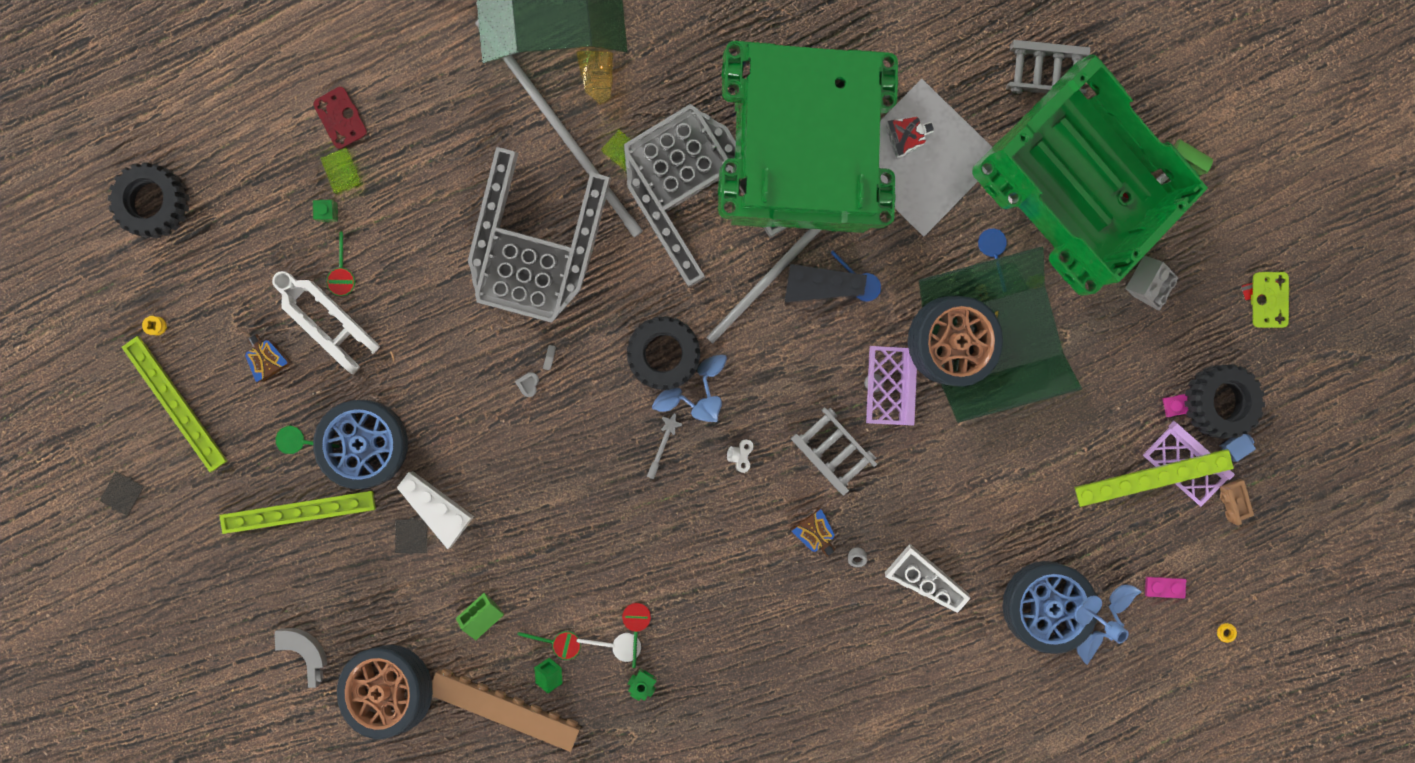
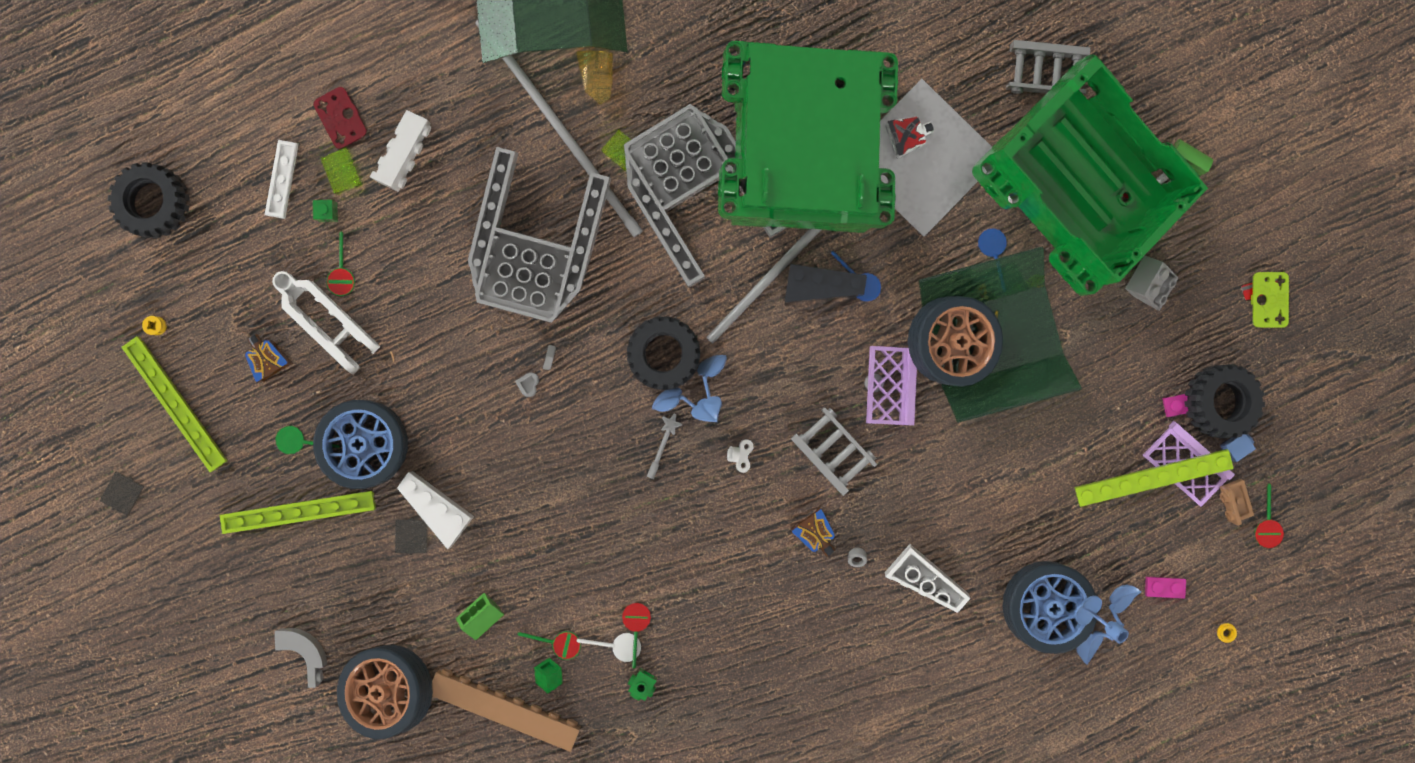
(281, 179): none -> white tile
(402, 151): none -> white wedge
(1269, 532): none -> red piece

